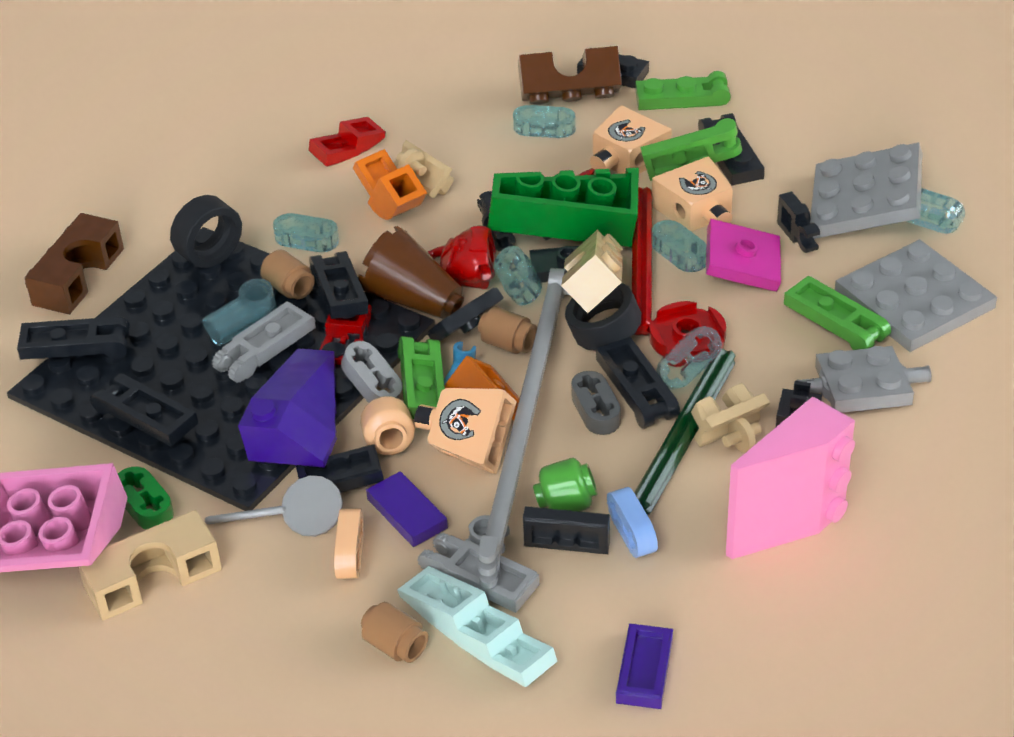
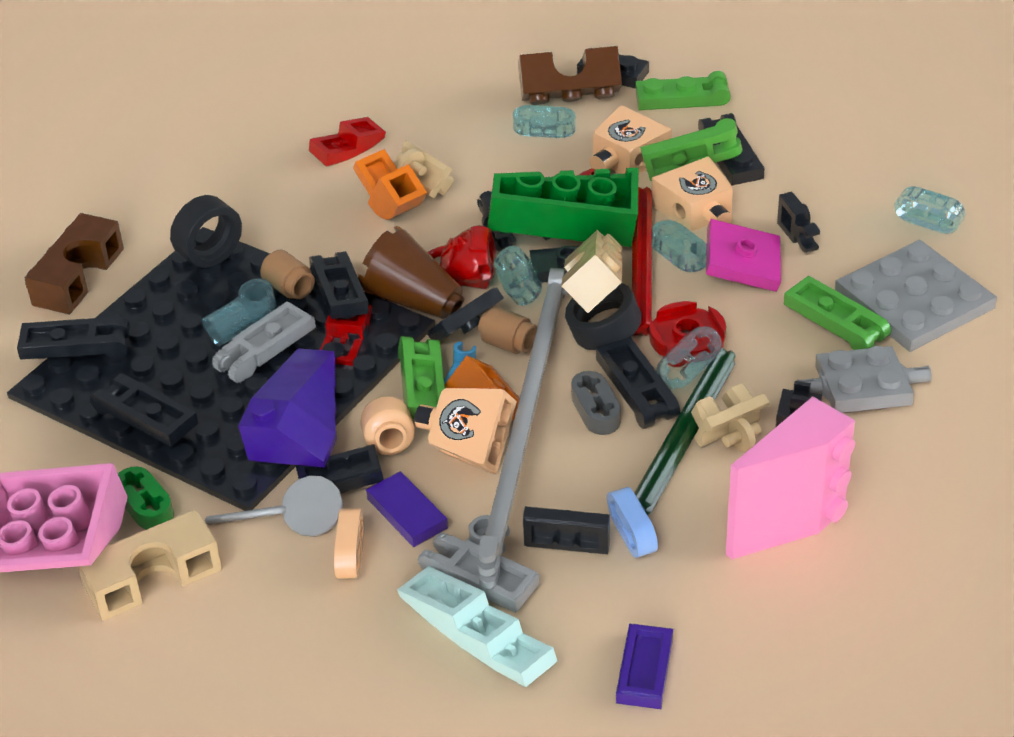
(306, 232): clear light blue beam -> none
(374, 373): light grey beam -> none
(393, 632): medium nougat brick -> none
(565, 486): bright green head -> none
(867, 190): light grey plate -> none

